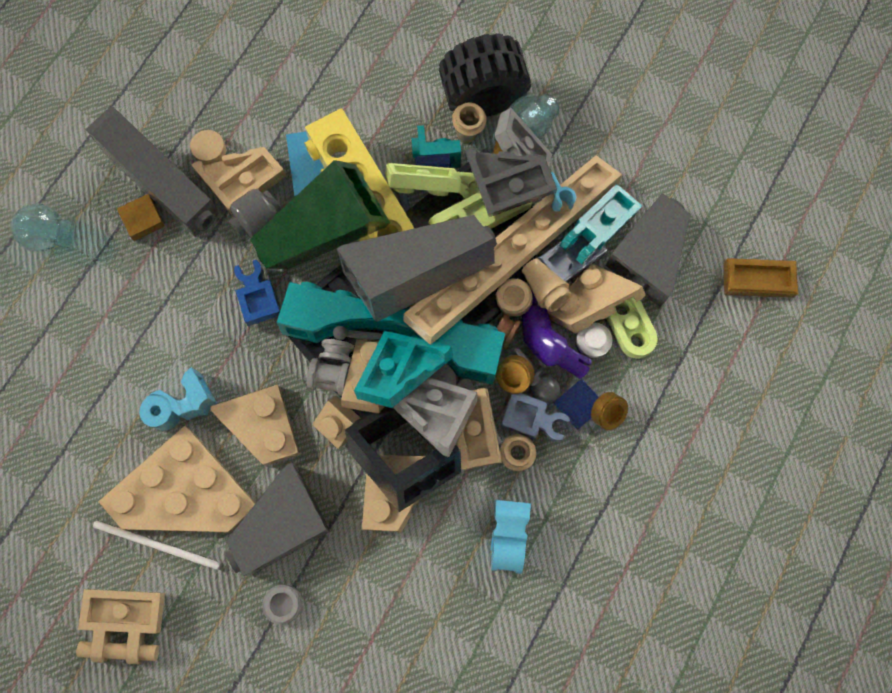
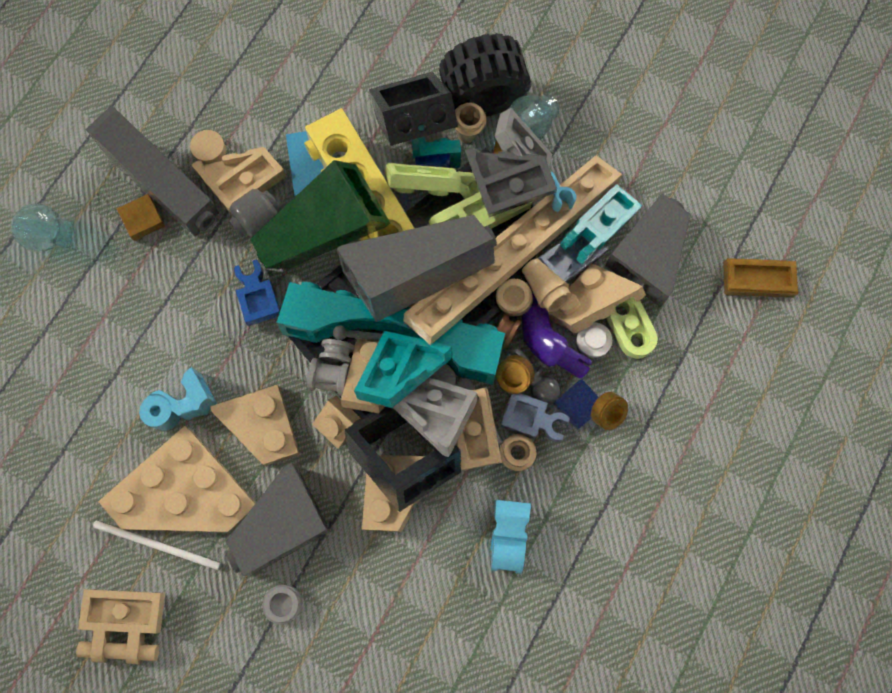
(412, 102): none -> black window

